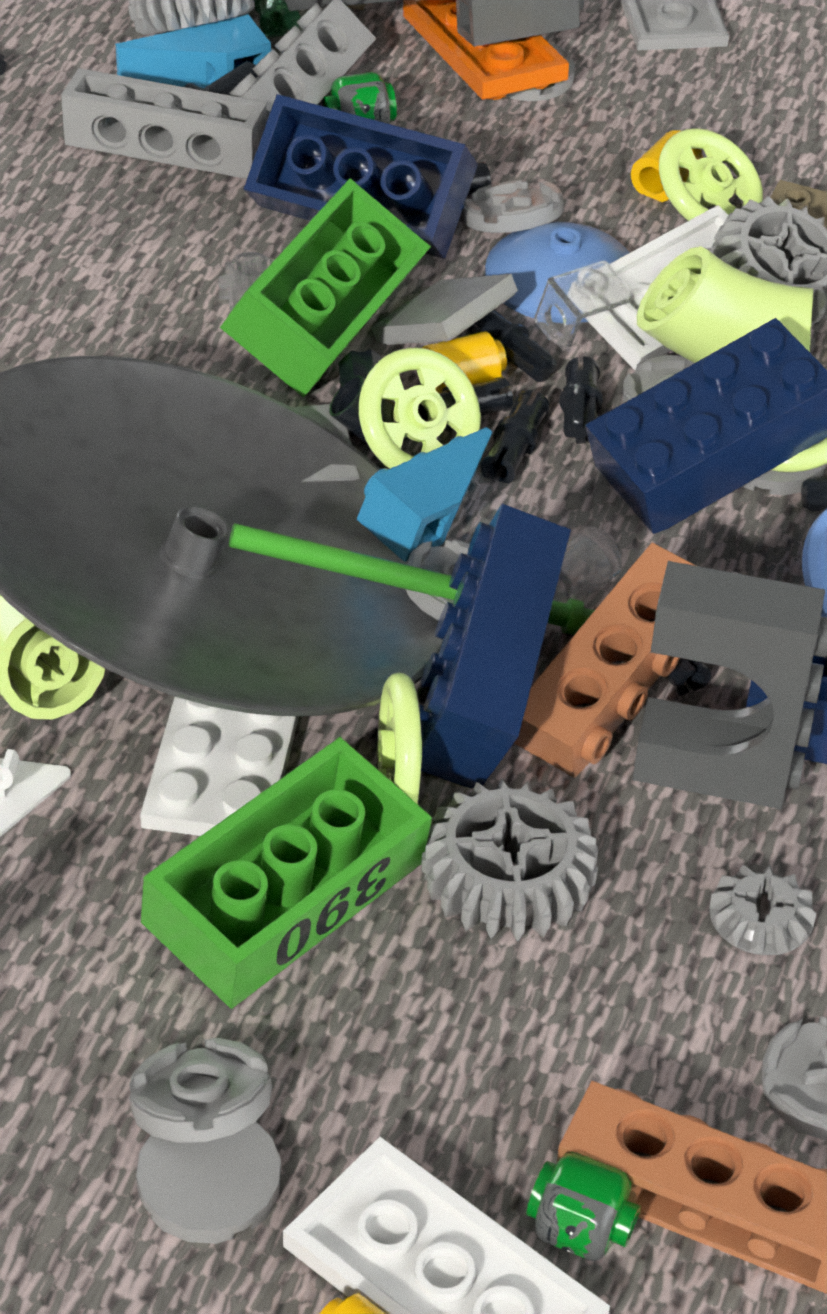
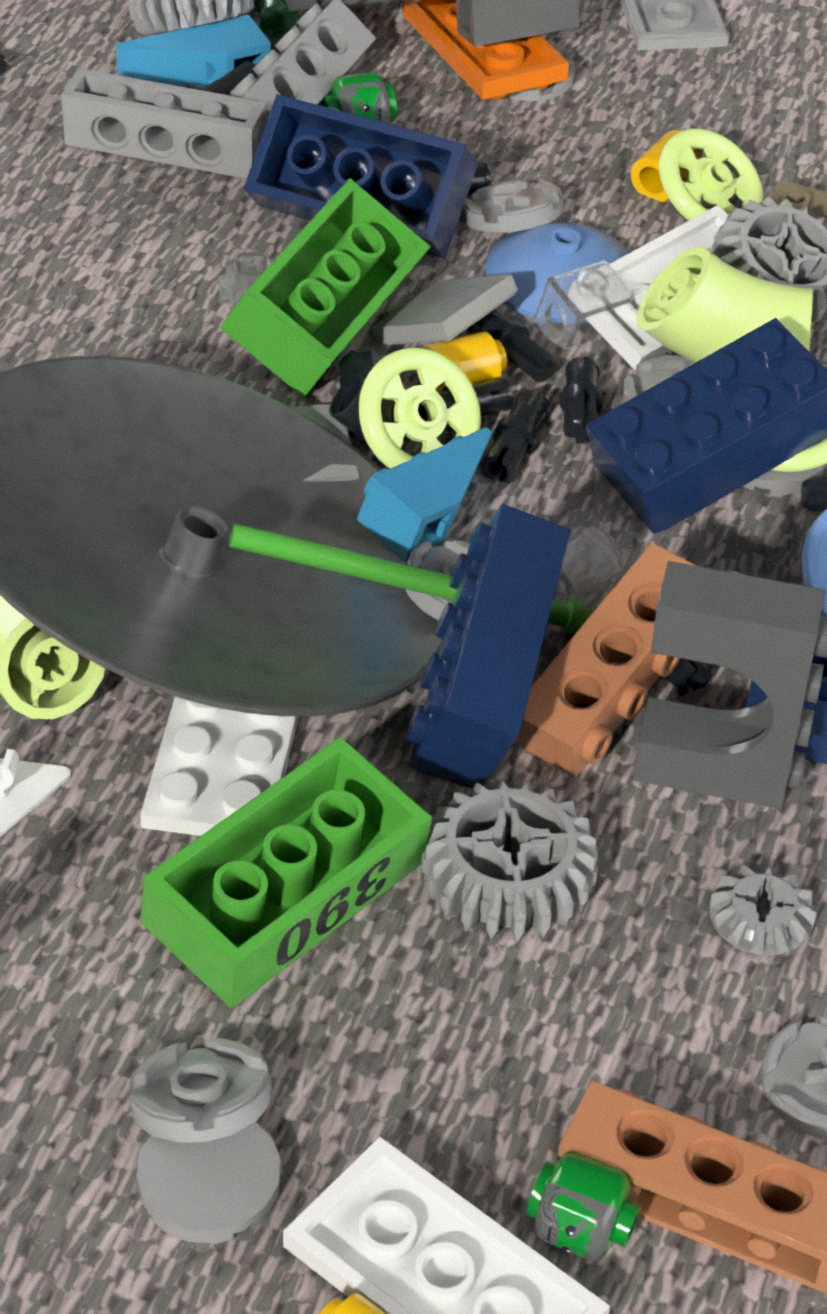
(400, 735): yellowish green plate -> none

